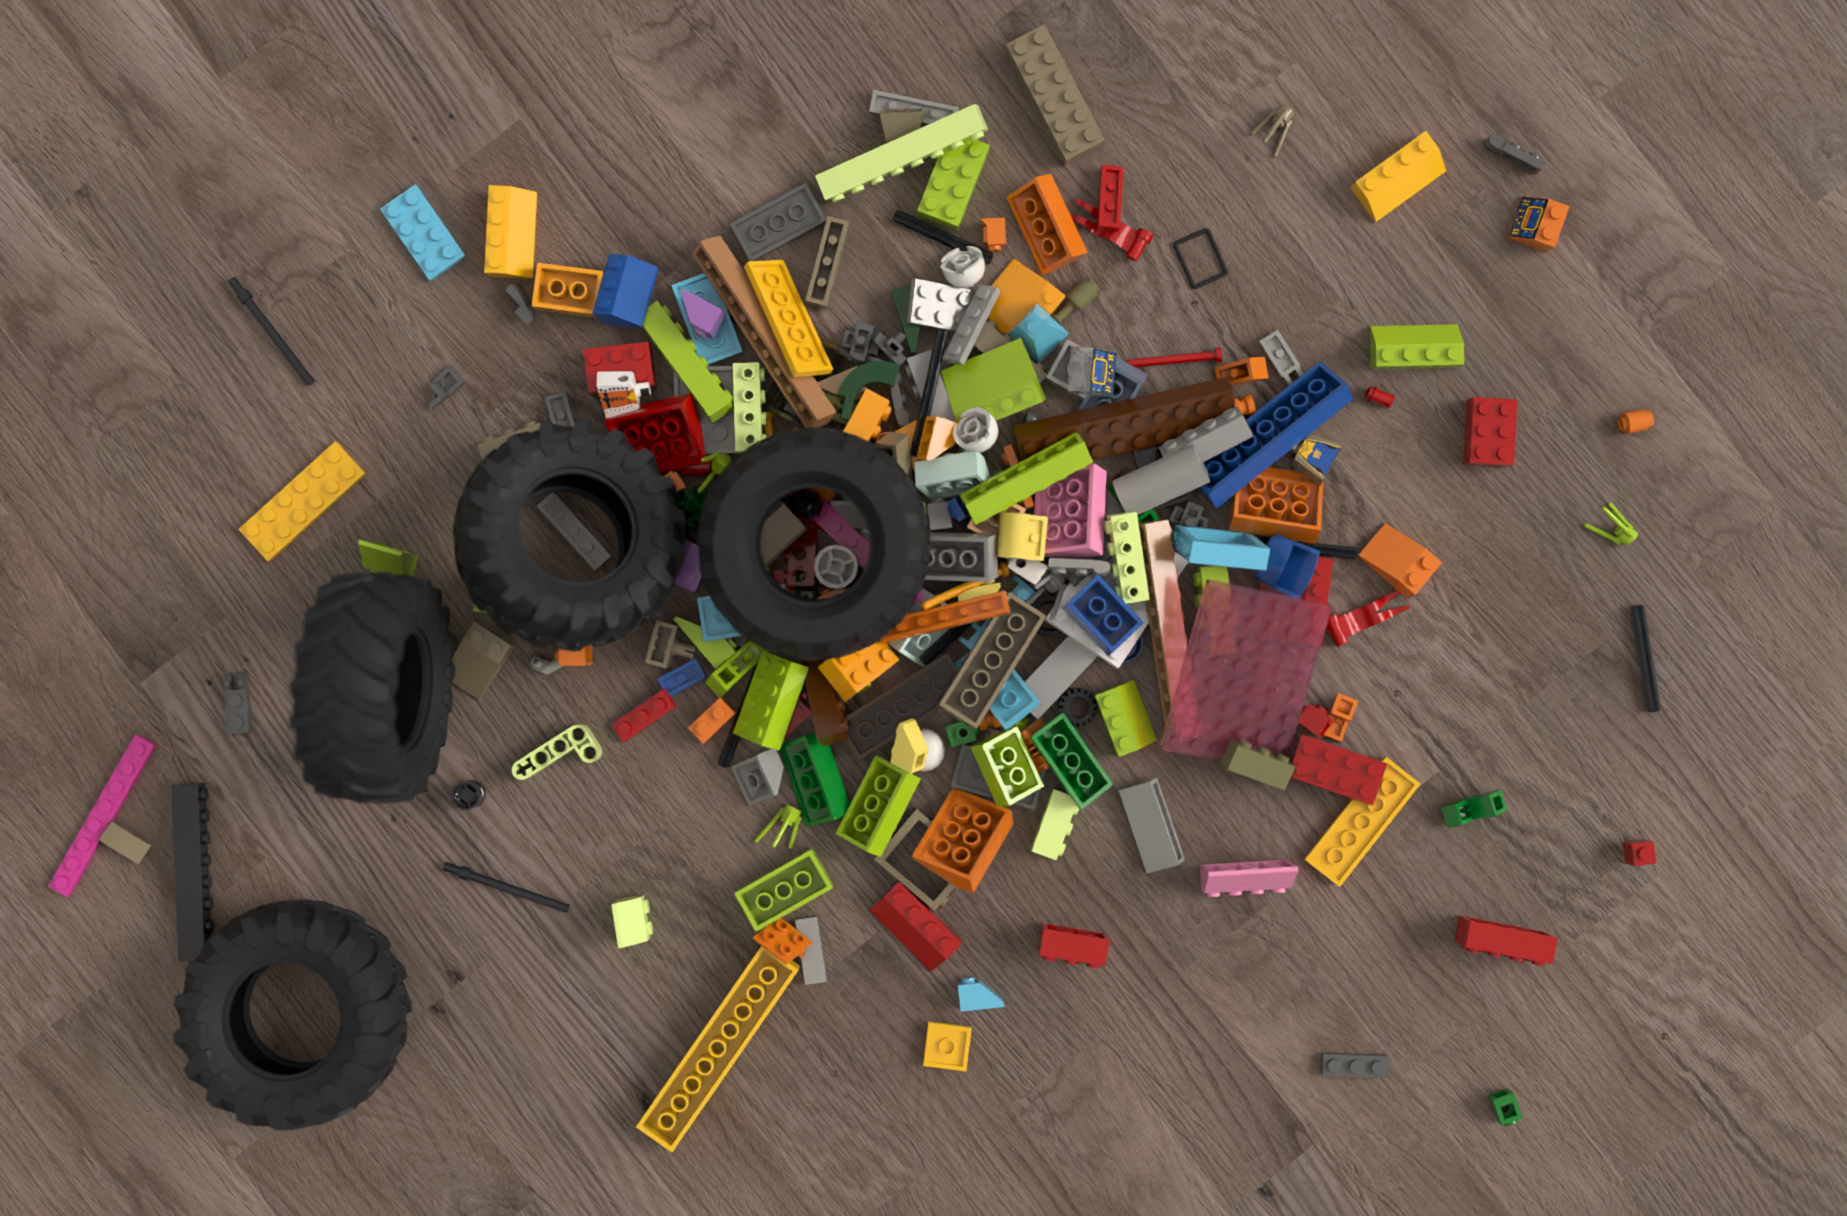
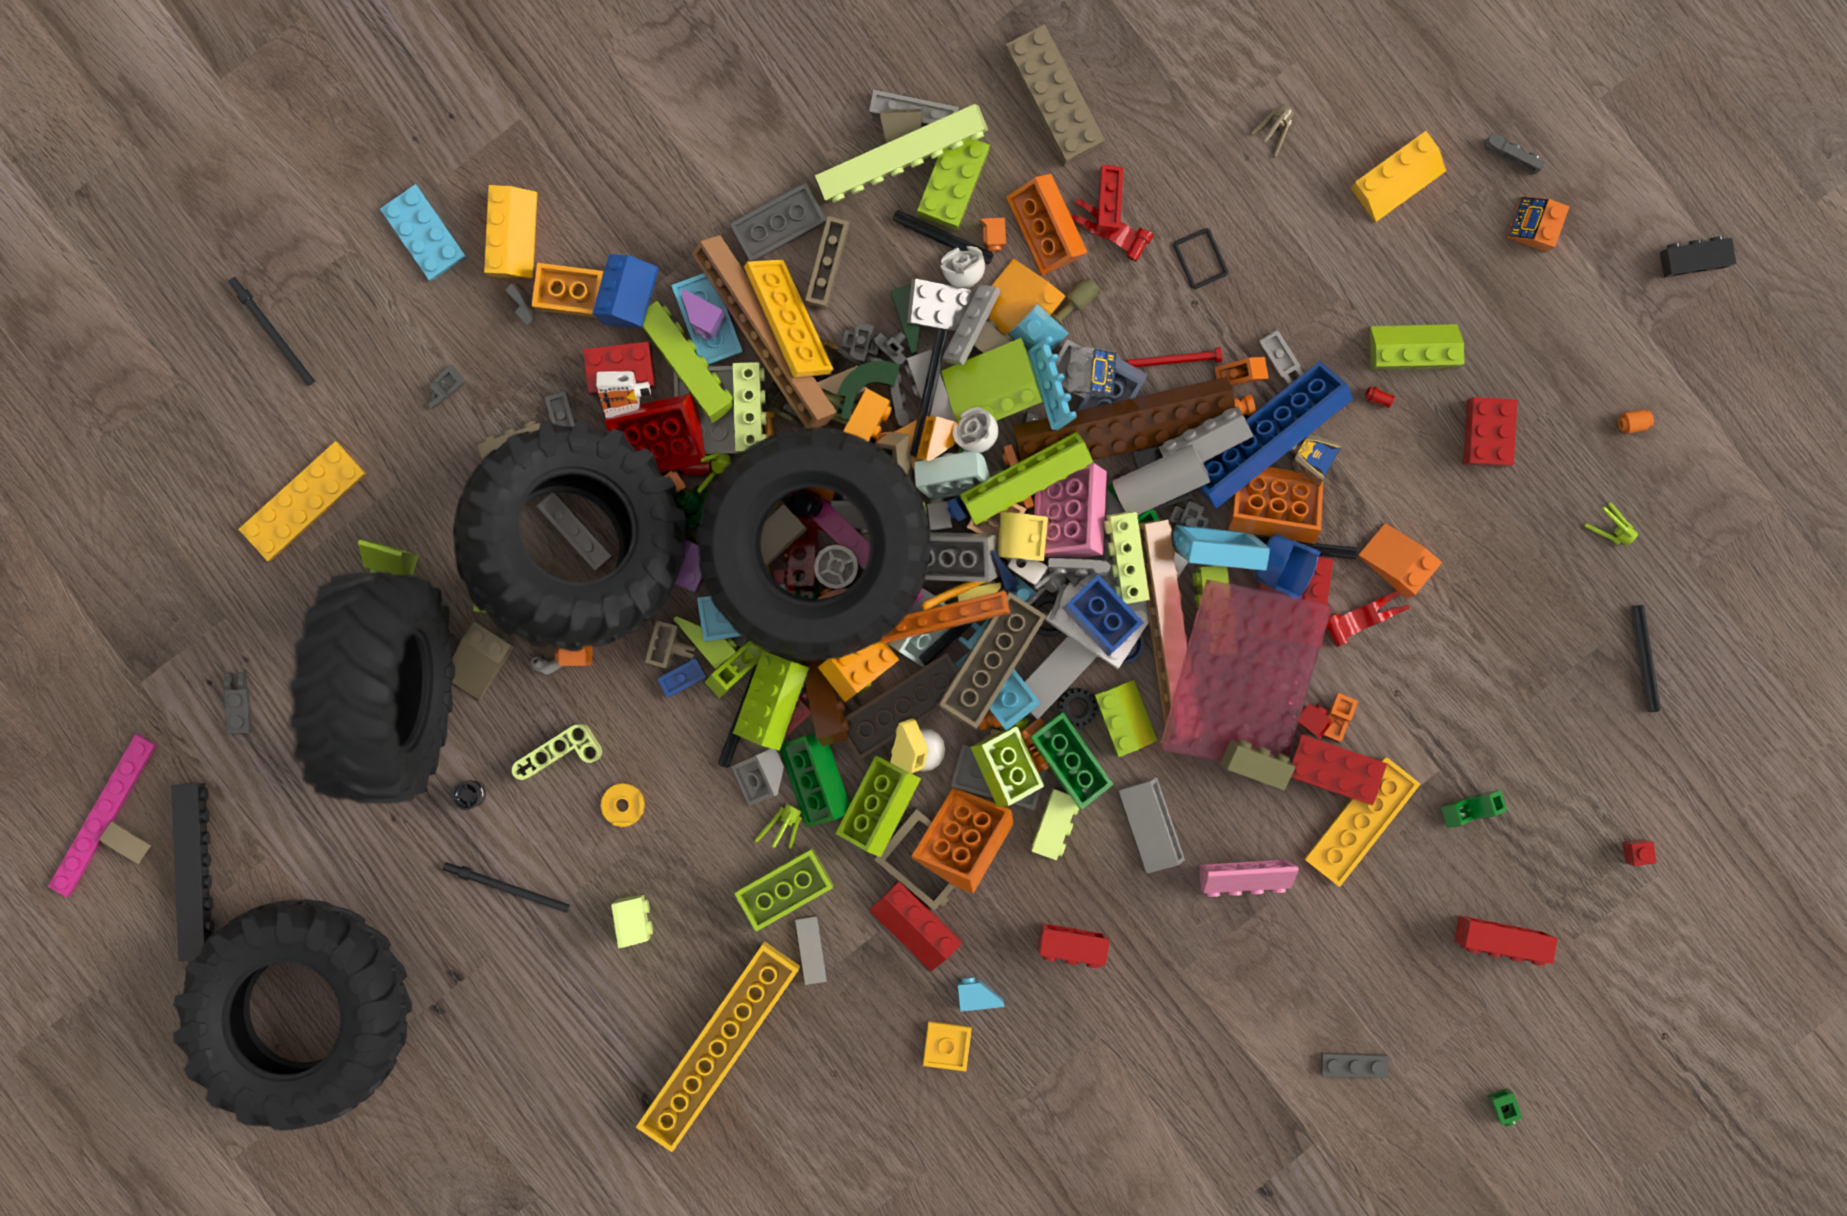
(631, 795): none -> yellow tile
(644, 715): red plate -> none
(712, 720): orange brick -> none
(783, 941): orange hinge -> none
(954, 737): green brick -> none
(1005, 574): none -> dark blue piece
(1050, 384): none -> medium azure hinge
(1697, 256): none -> black brick

